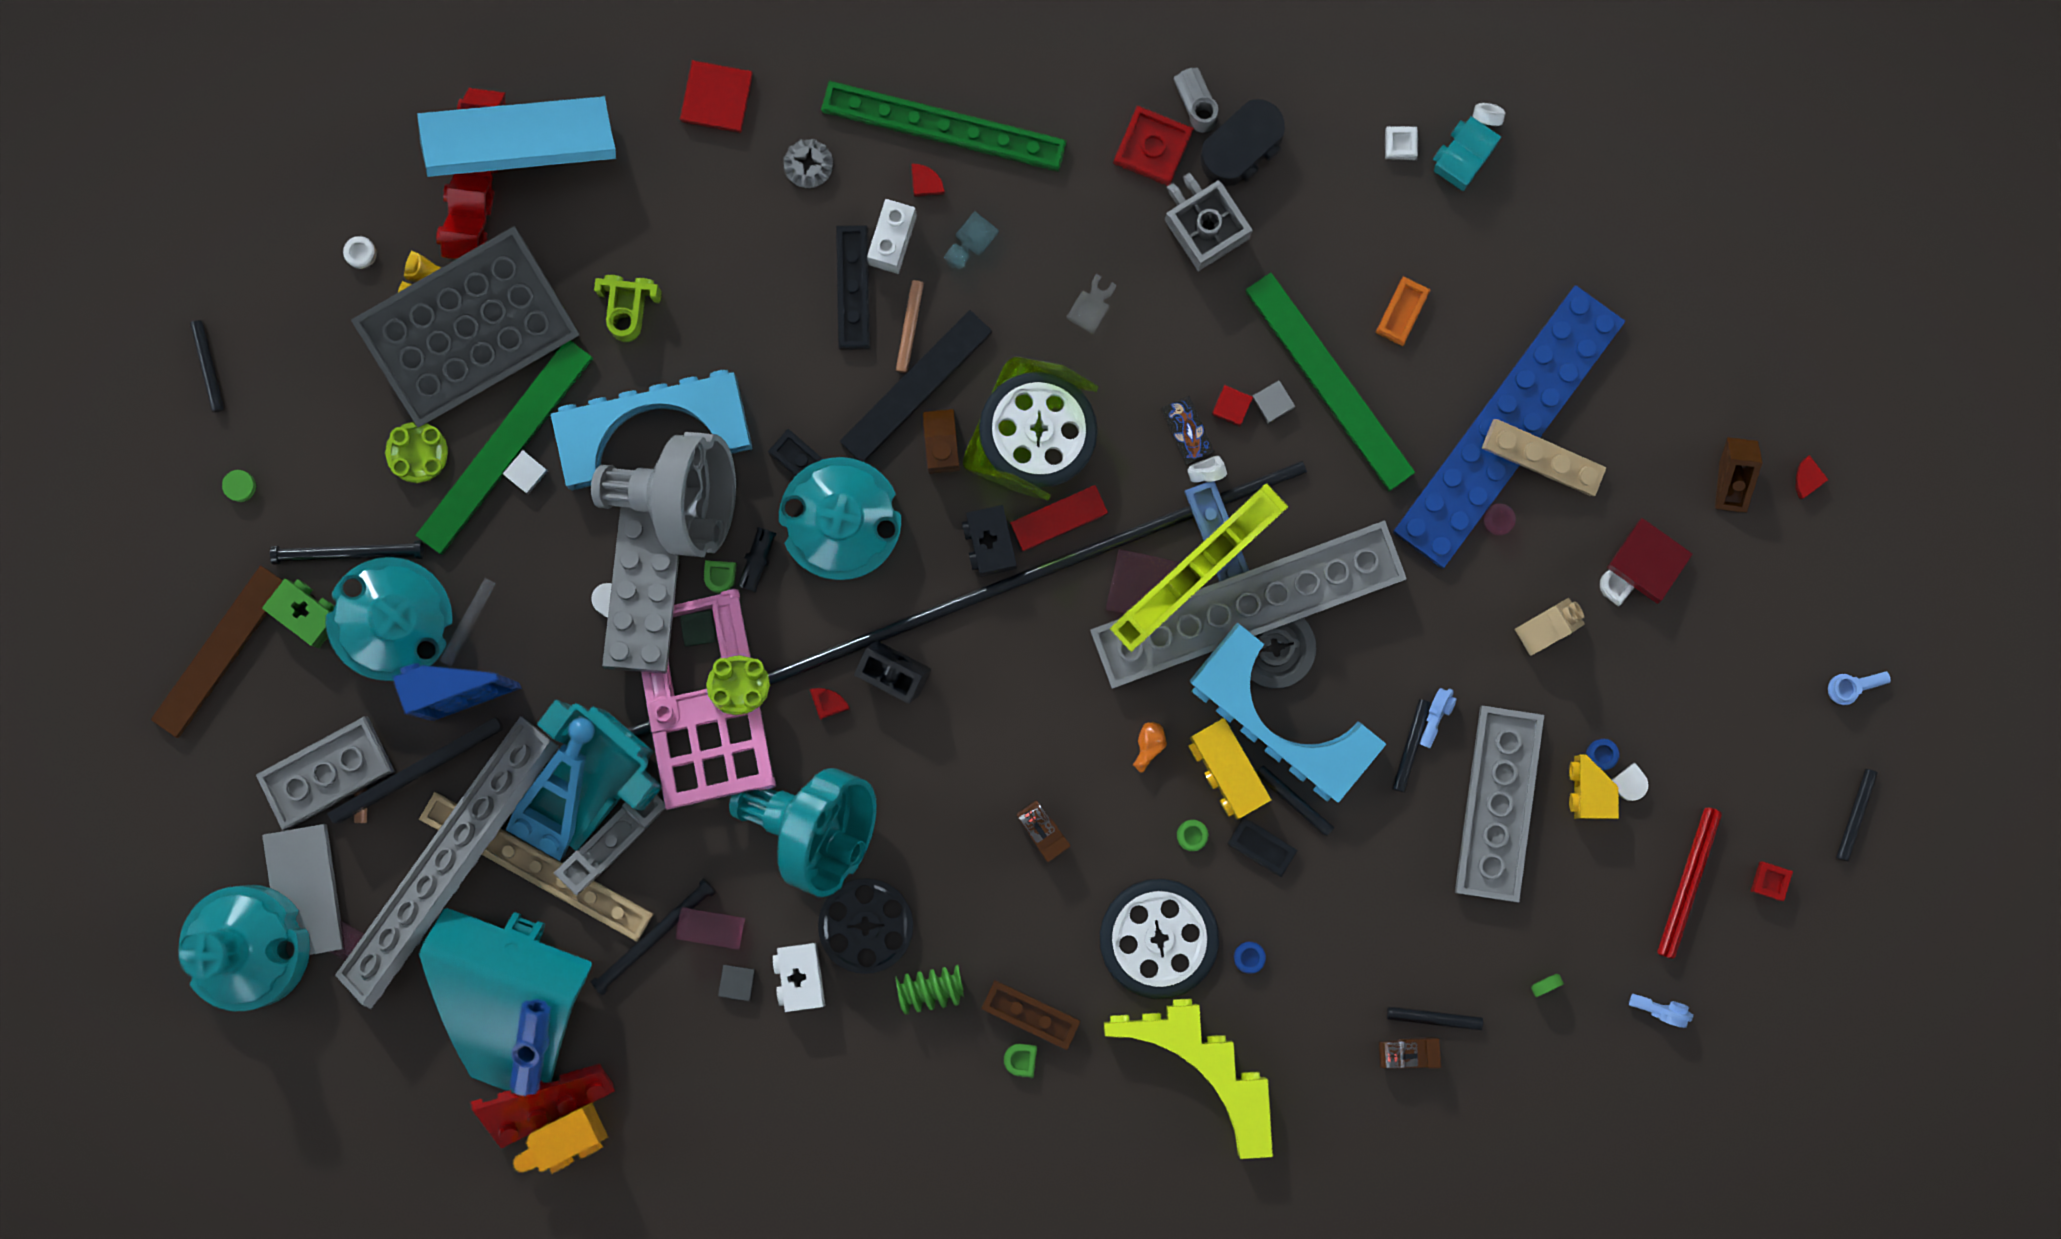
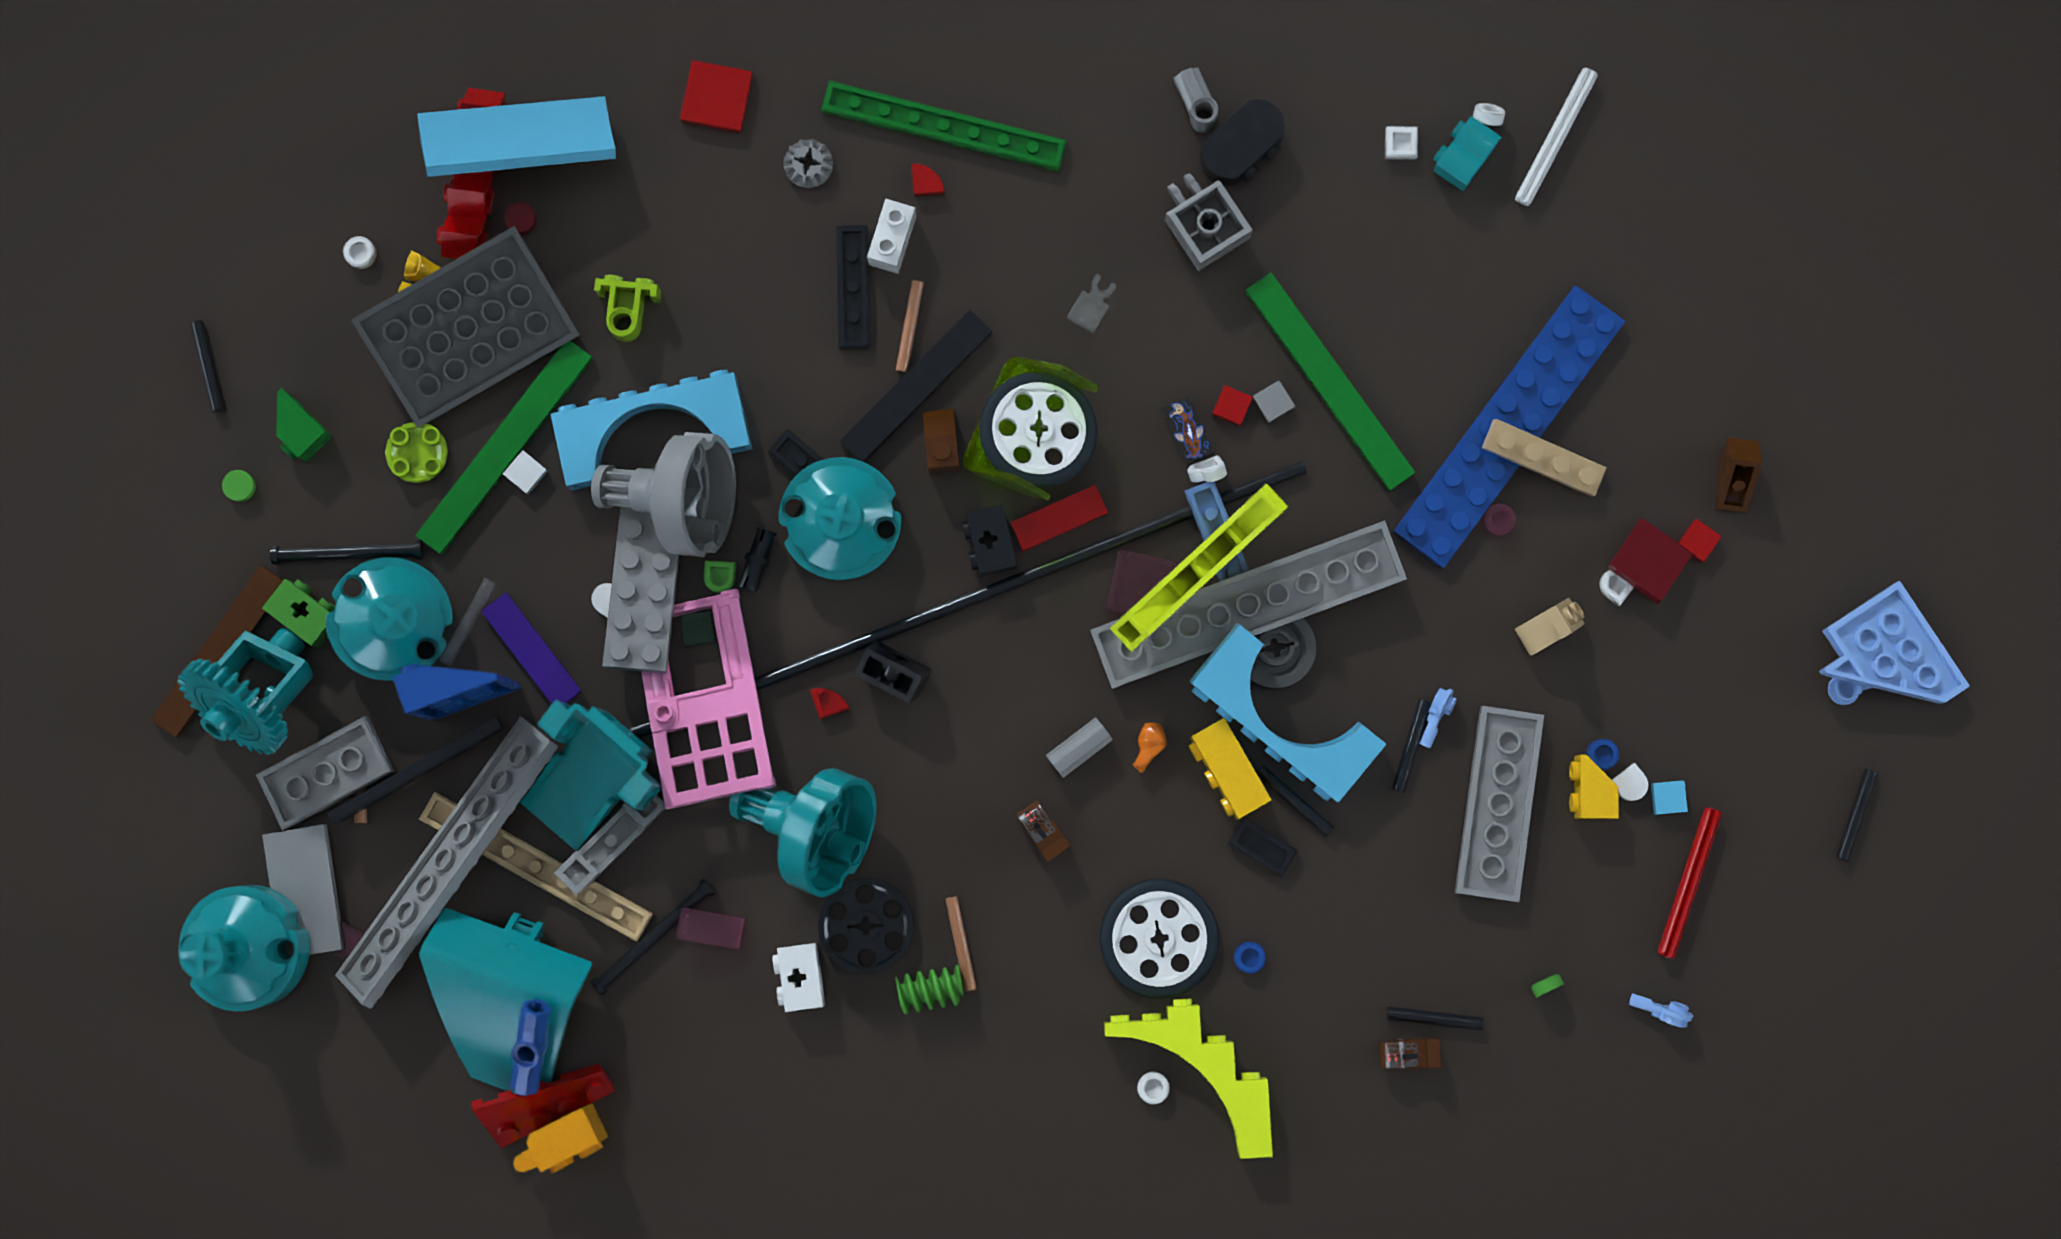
(232, 709): none -> teal piece
(298, 428): none -> green slope
(521, 216): none -> dark red tile
(531, 650): none -> dark purple tile
(534, 826): dark azure plate -> none
(736, 982): dark grey tile -> none
(737, 684): lime dish -> none
(960, 943): none -> nougat bar
(975, 235): clear light blue plate -> none
(1021, 1060): bright green tile -> none
(1030, 1015): reddish brown plate -> none
(1079, 747): none -> light grey axle
(1153, 145): red tile -> none
(1153, 1087): none -> white tile
(1192, 835): bright green tile -> none
(1402, 311): orange tile -> none
(1556, 136): none -> white axle
(1669, 797): none -> medium azure tile
(1699, 540): none -> red tile
(1771, 881): red plate -> none
(1808, 477): red tile -> none
(1893, 649): none -> light blue wing

